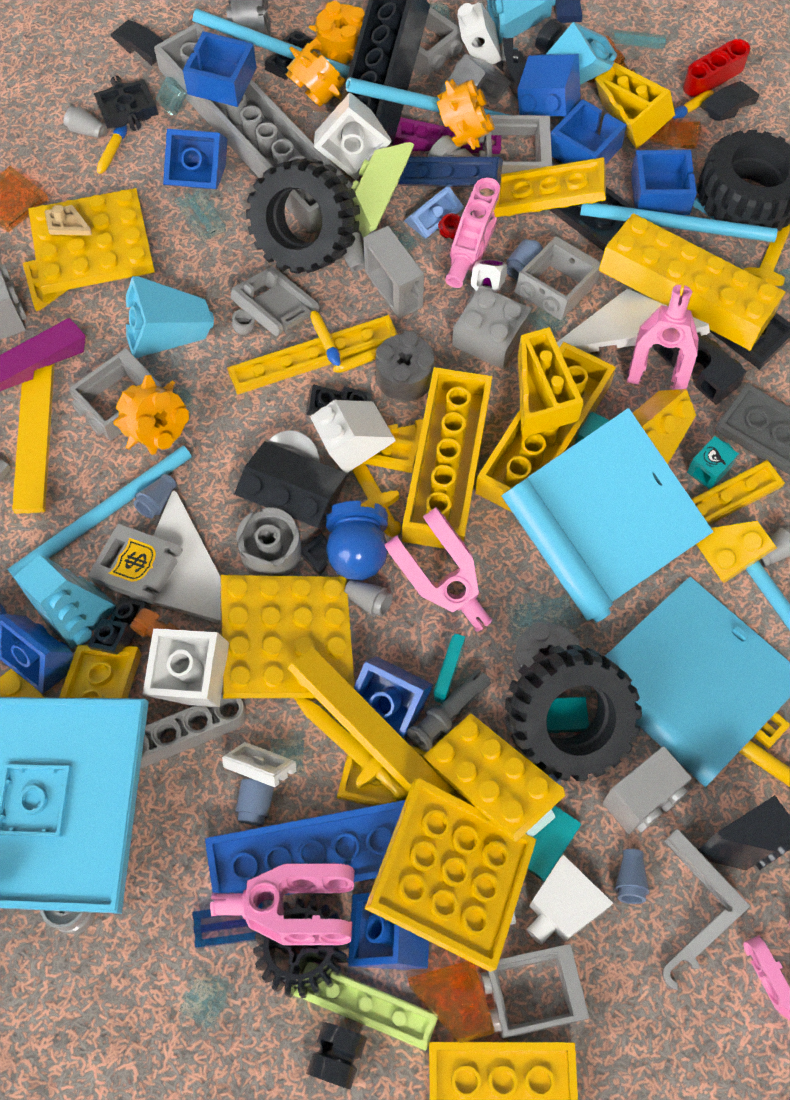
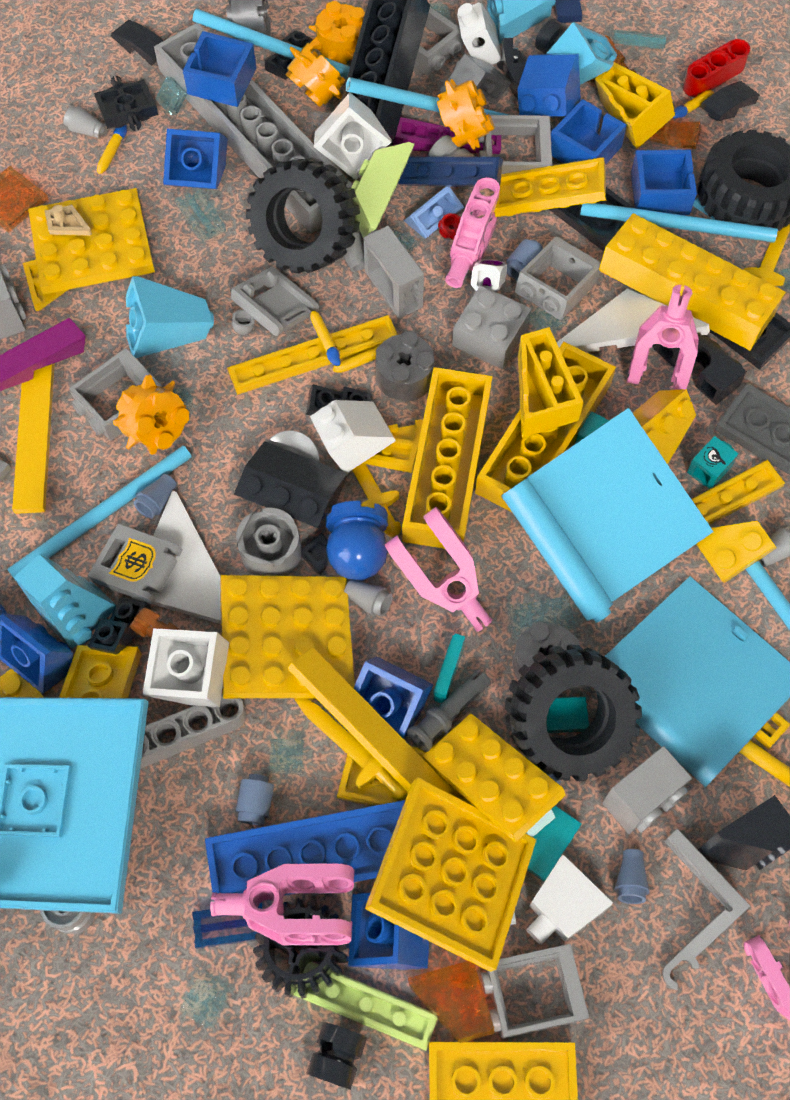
(259, 764): white tile -> none

